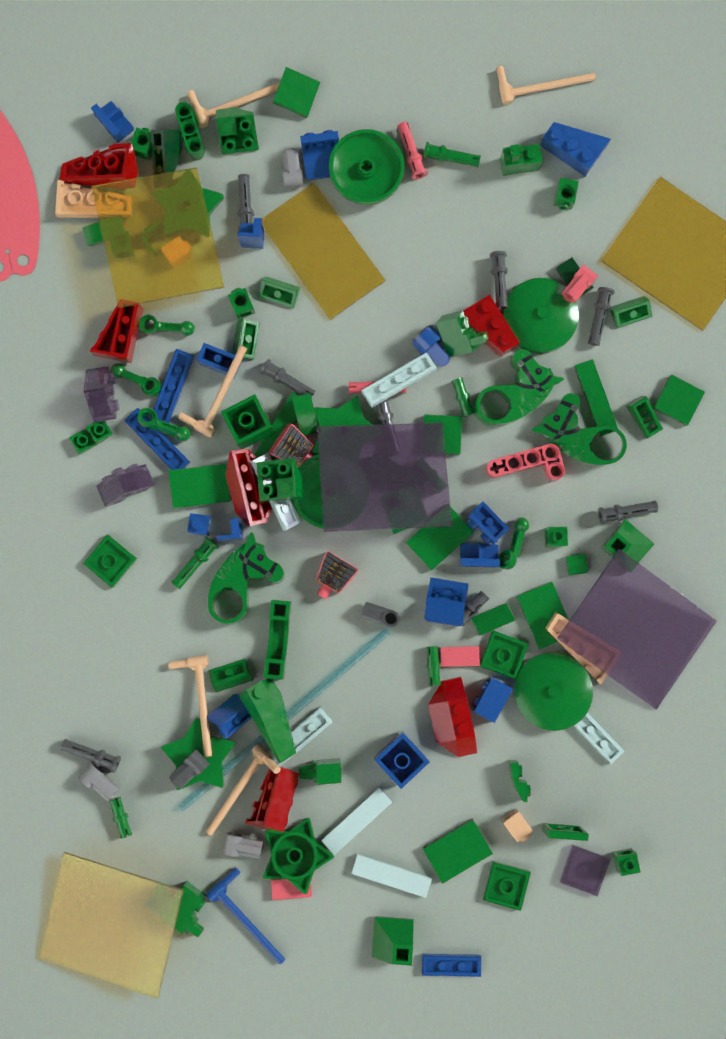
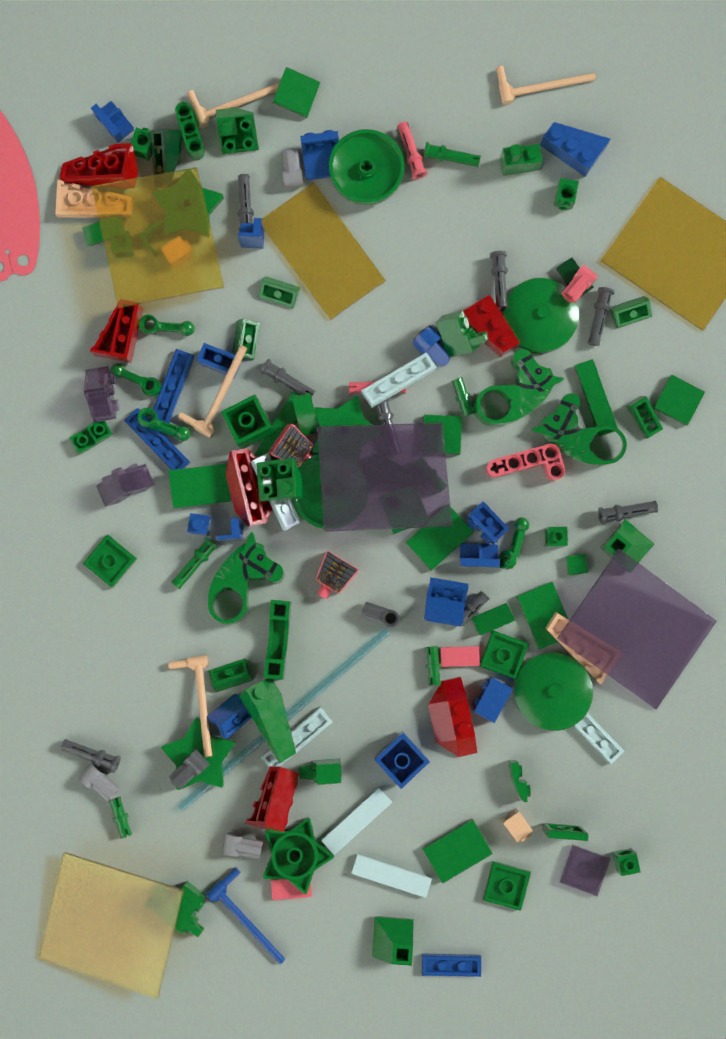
(241, 311): green brick -> none
(261, 757): light nougat bar -> none

